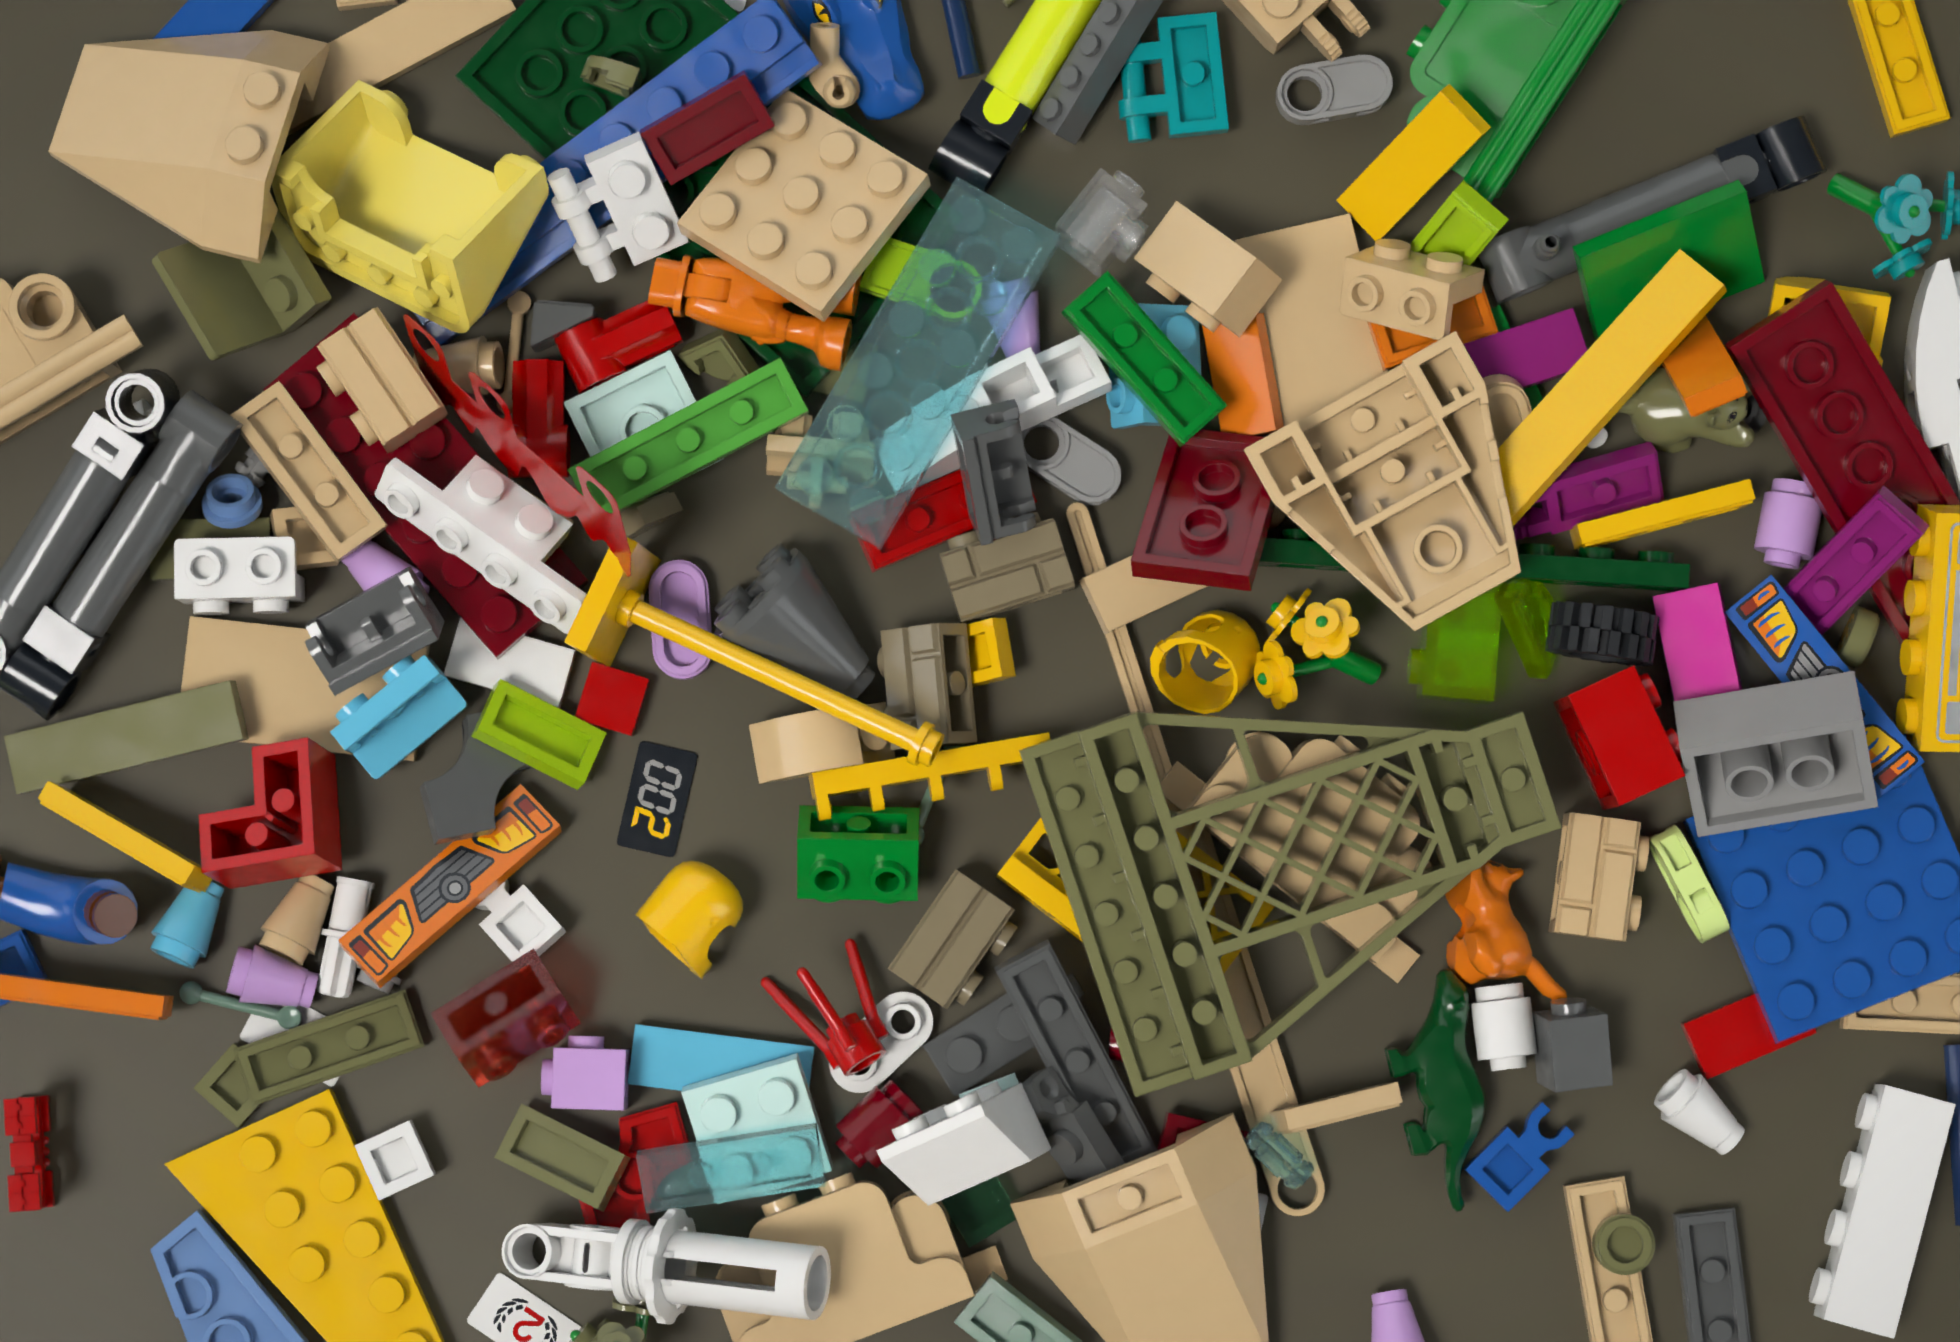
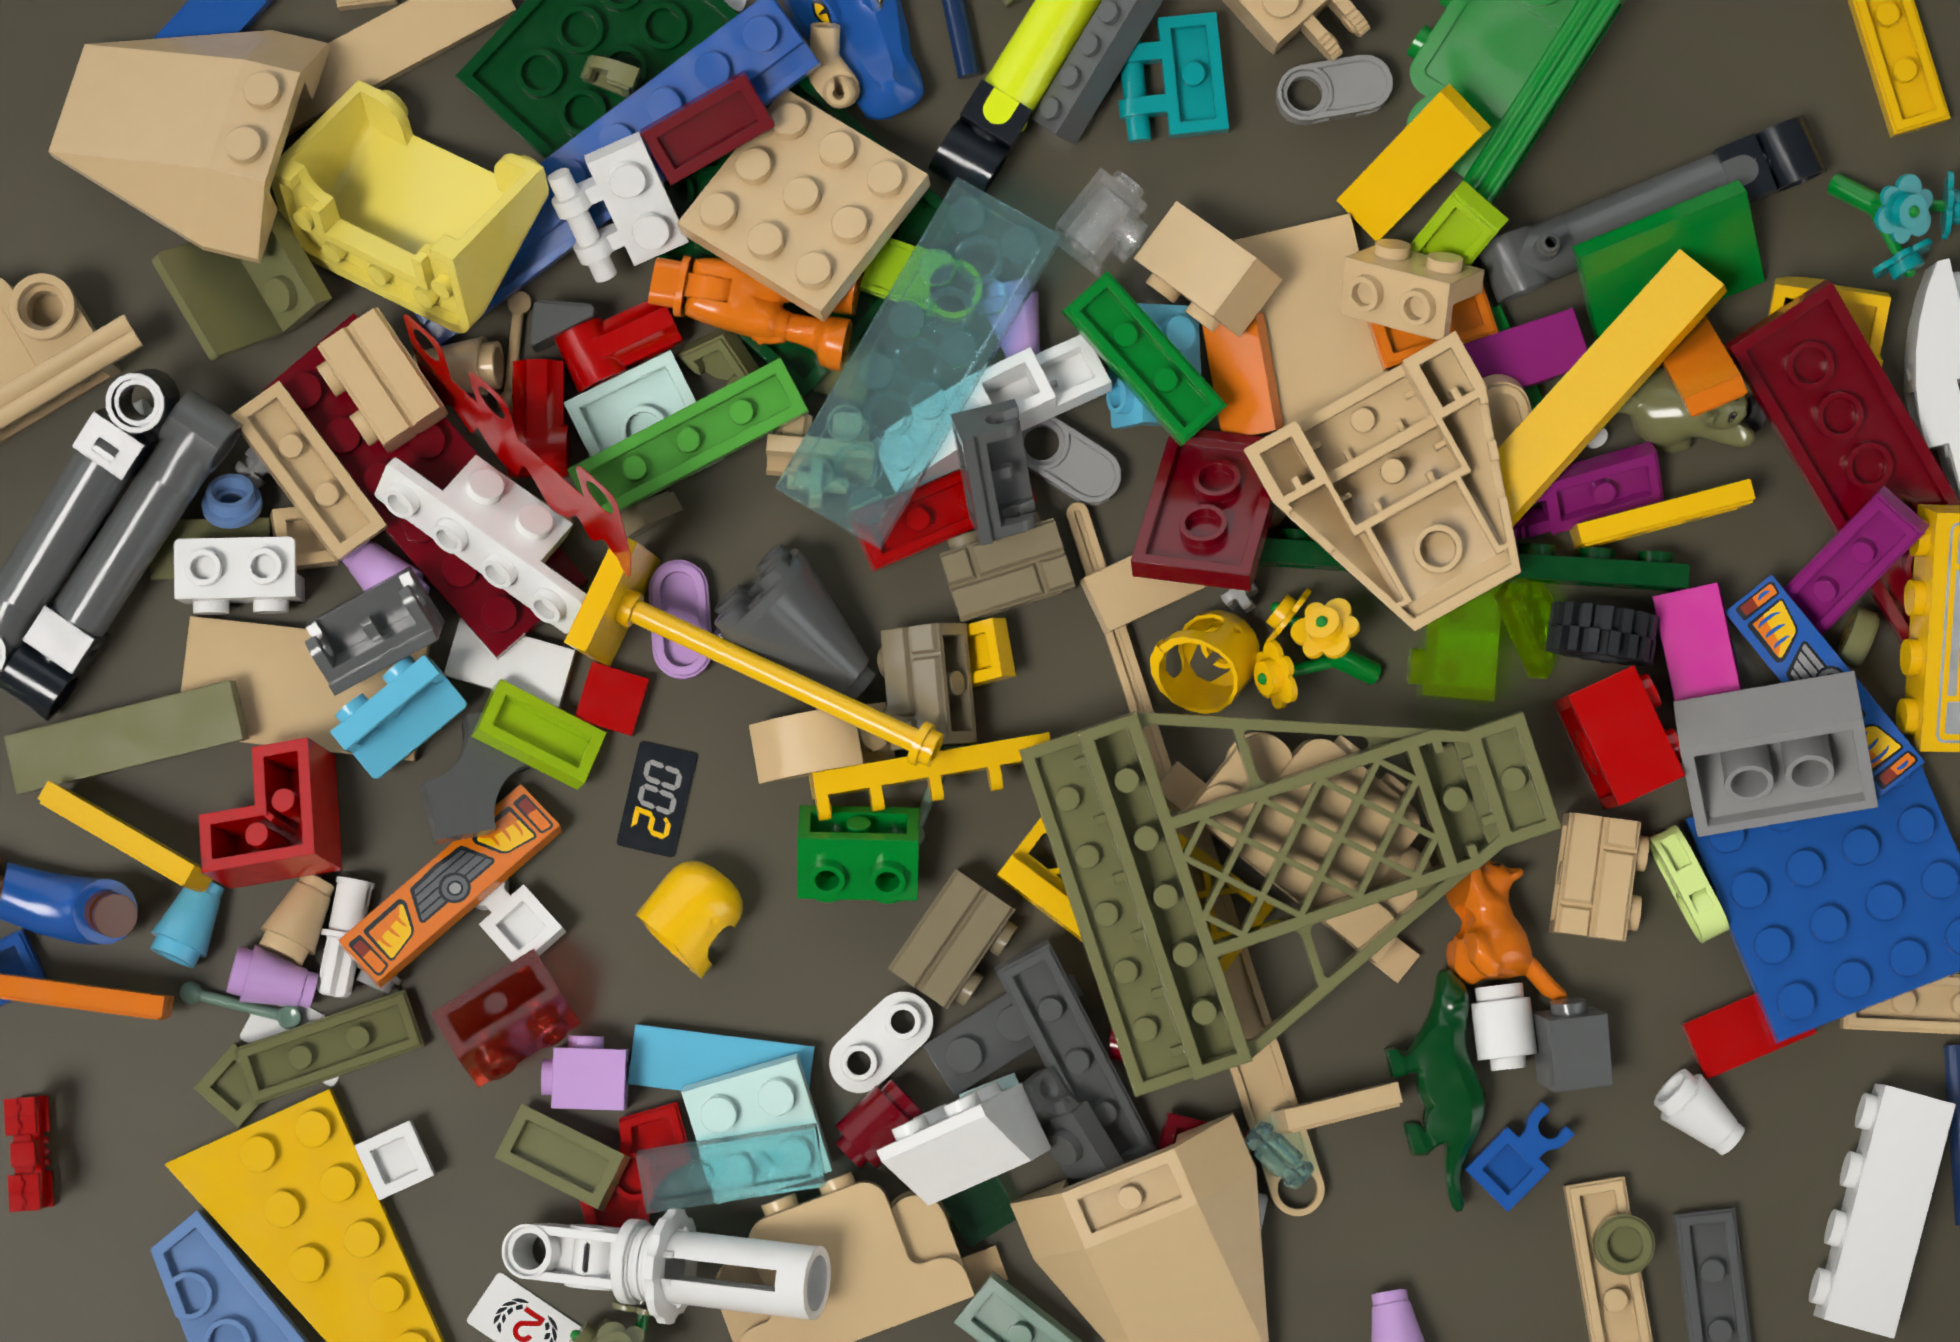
(852, 1041): red plant -> none
(1234, 598): none -> light grey piece
(1788, 524): lavender brick -> none

